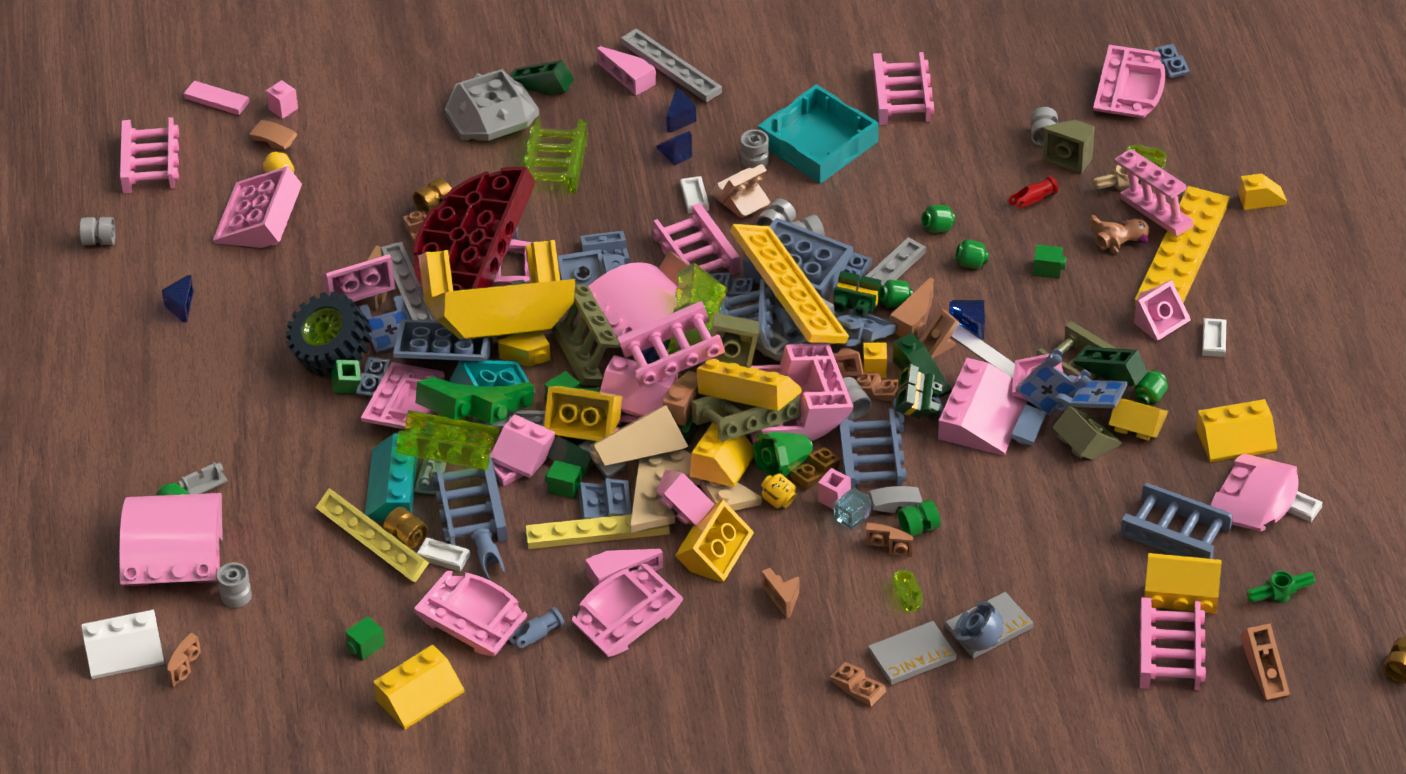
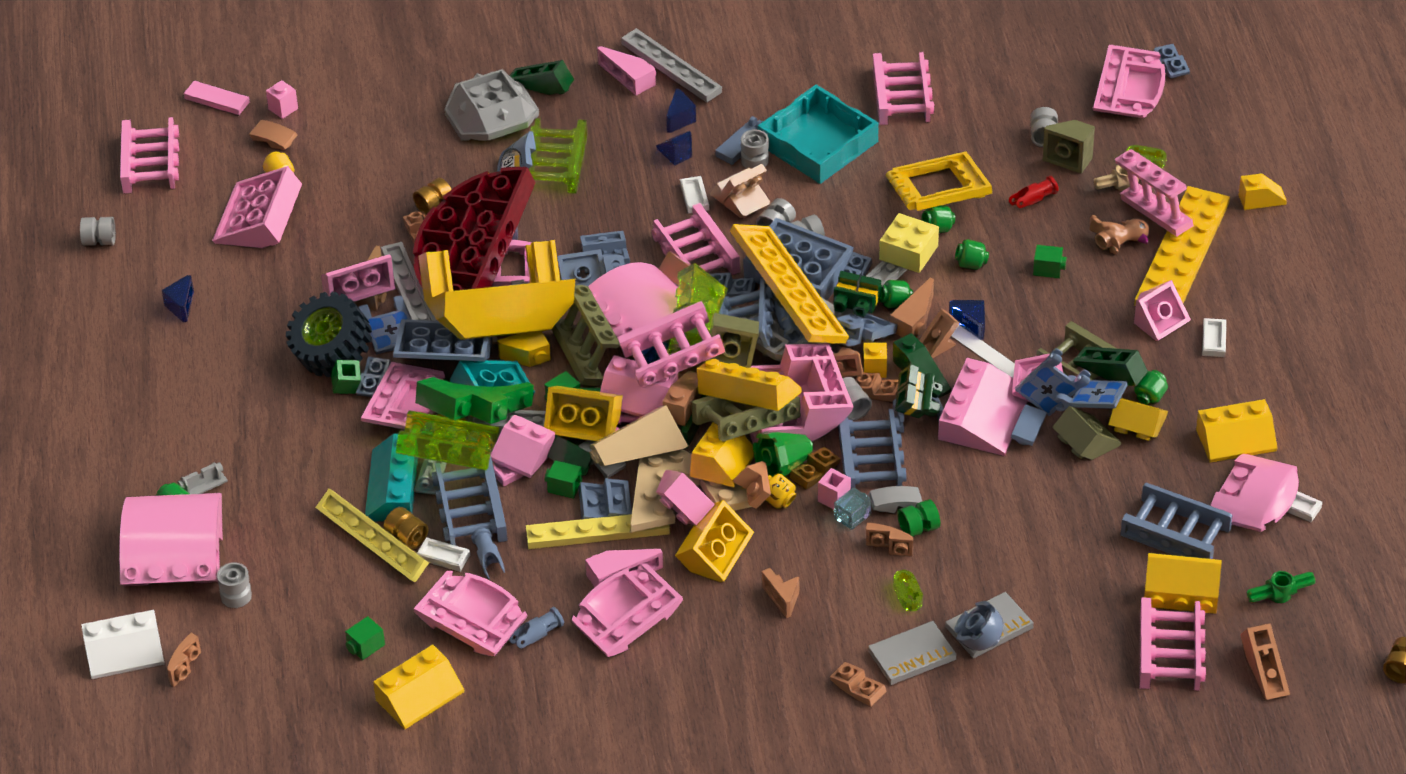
(518, 153): none -> sand blue slope
(731, 149): none -> sand blue hinge
(756, 482): none -> nougat slope
(909, 243): none -> light yellow brick
(964, 168): none -> yellow hinge

